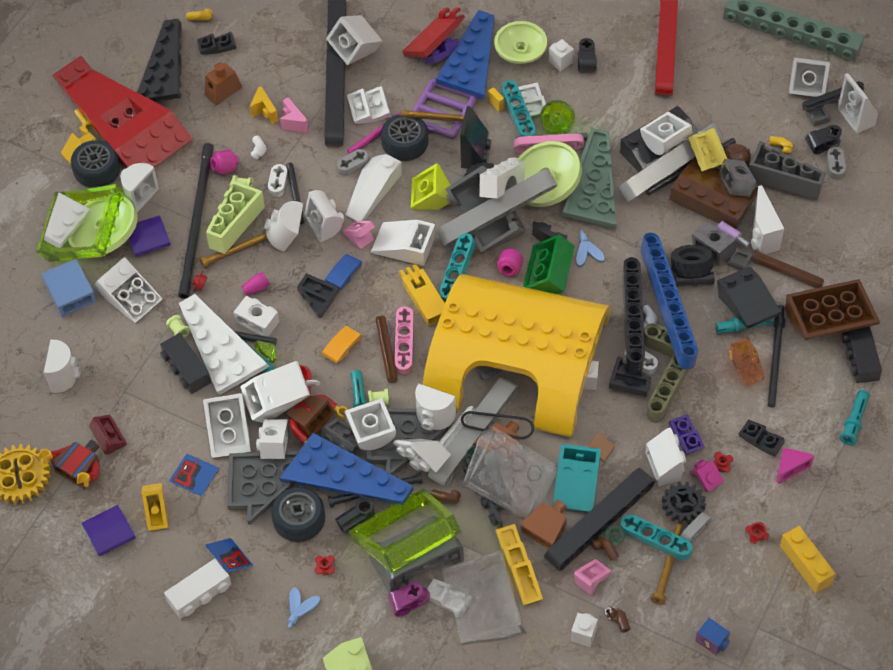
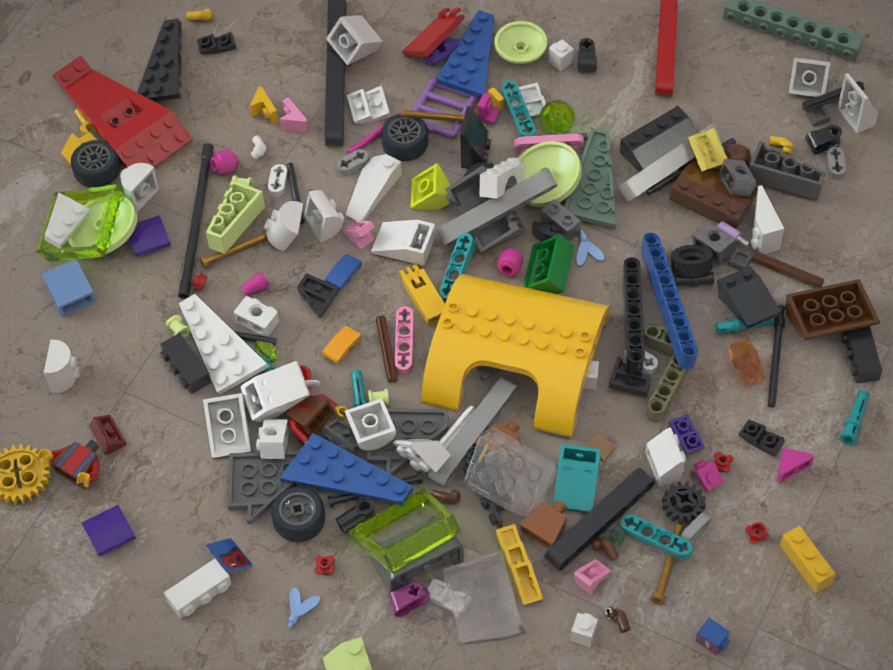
(127, 290): white slope -> none
(155, 506): yellow slope -> none
(194, 474): sticker -> none
(221, 83): dark orange torso -> none
(434, 408): white brick -> none
(486, 110): none -> dark pink bracket
(497, 415): black piece -> none
(561, 220): none -> flat silver brick
(651, 317): white arm -> none
(665, 133): white brick -> none

